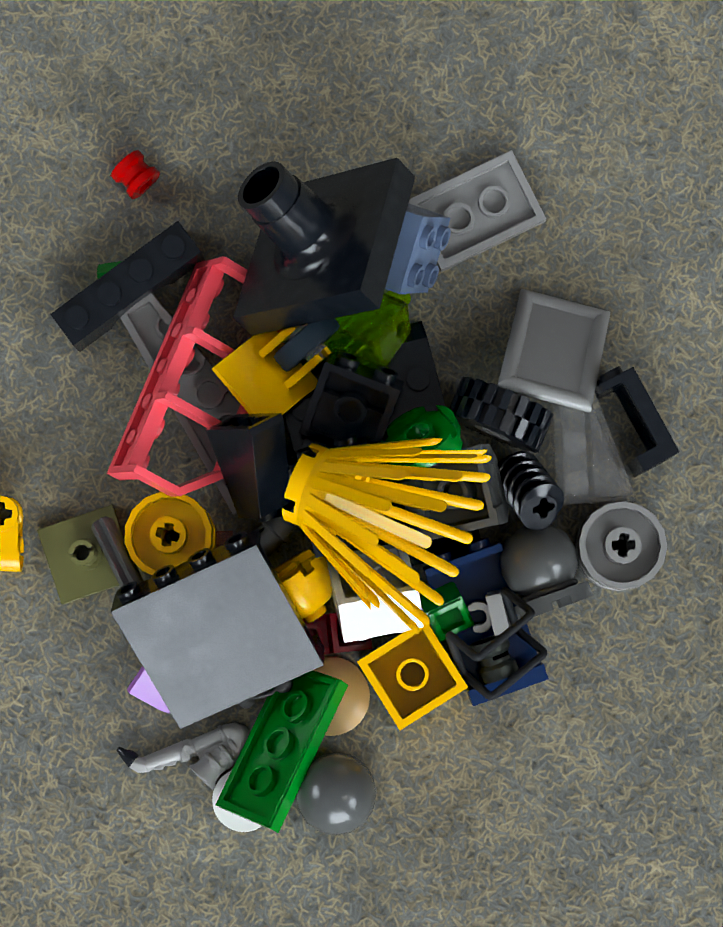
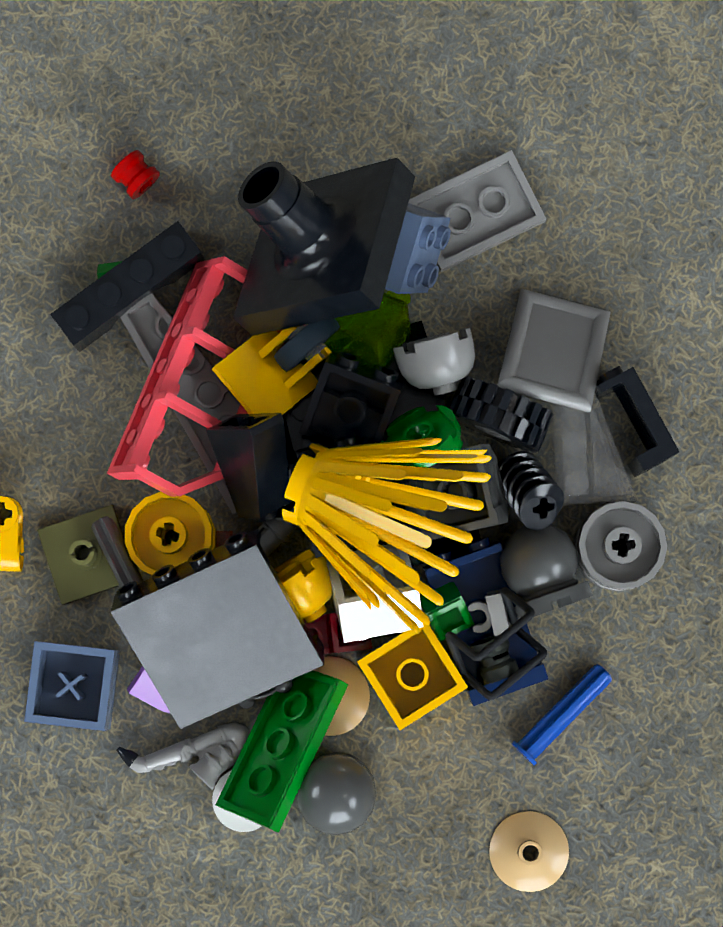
(72, 686): none -> sand blue brick
(437, 360): none -> light grey cylinder
(517, 833): none -> tan dish
(563, 713): none -> blue axle

